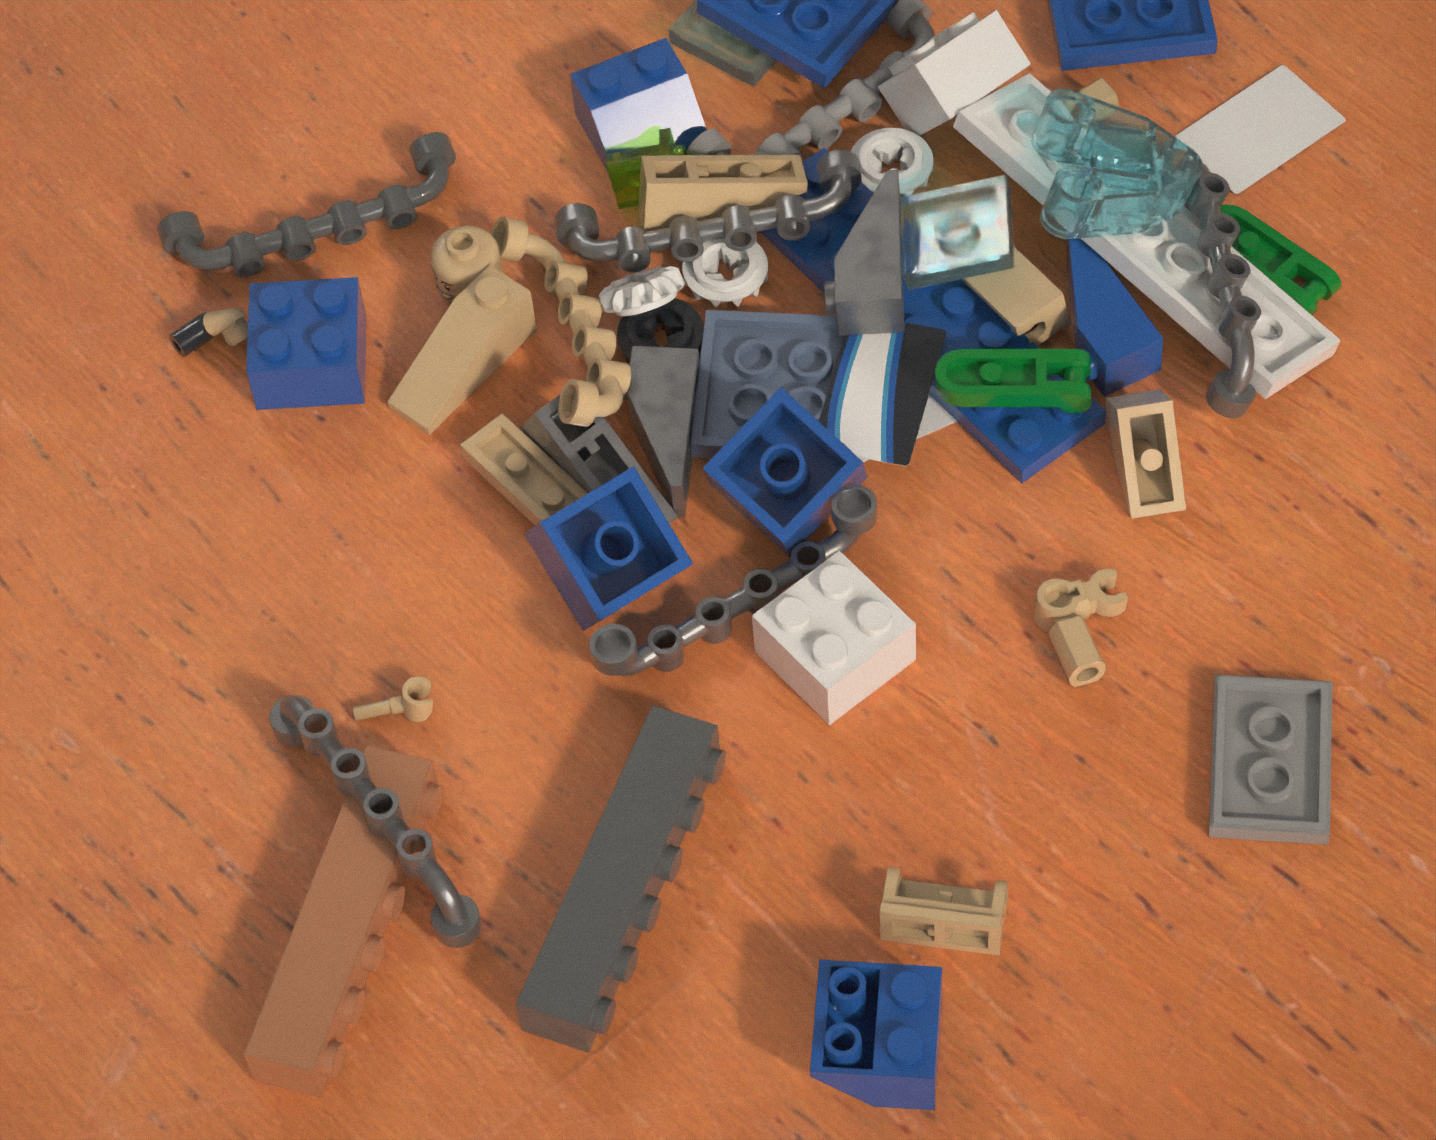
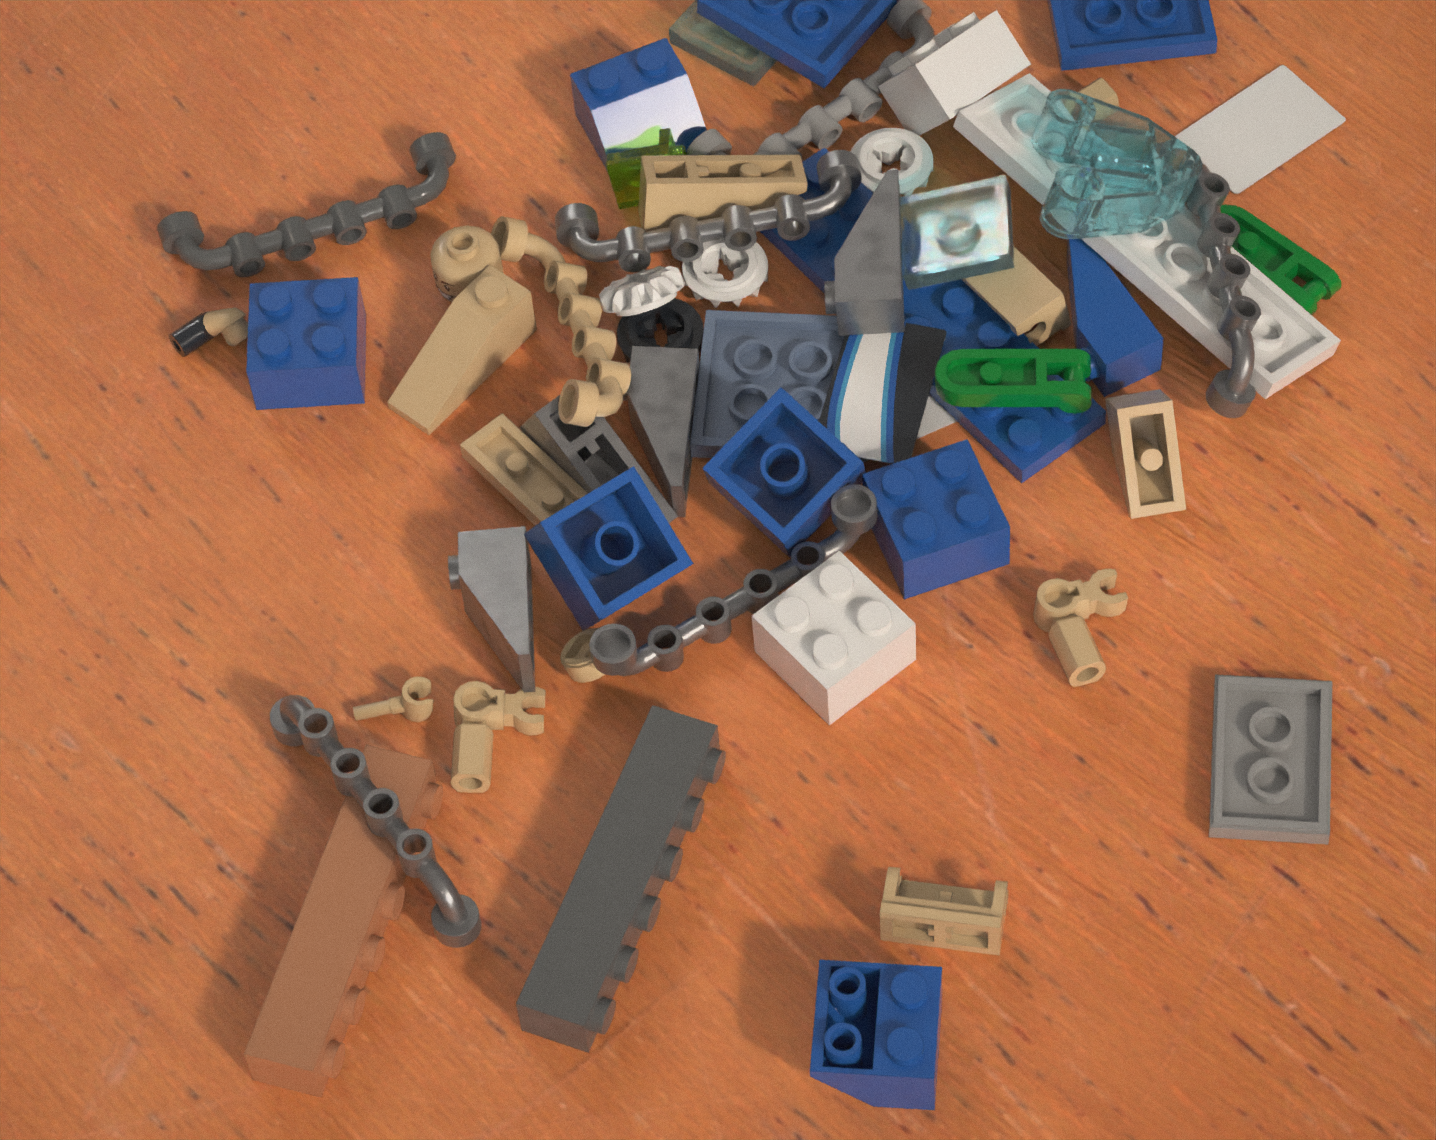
(477, 713): none -> tan bar
(497, 595): none -> flat silver slope
(577, 658): none -> tan tile
(938, 519): none -> blue brick

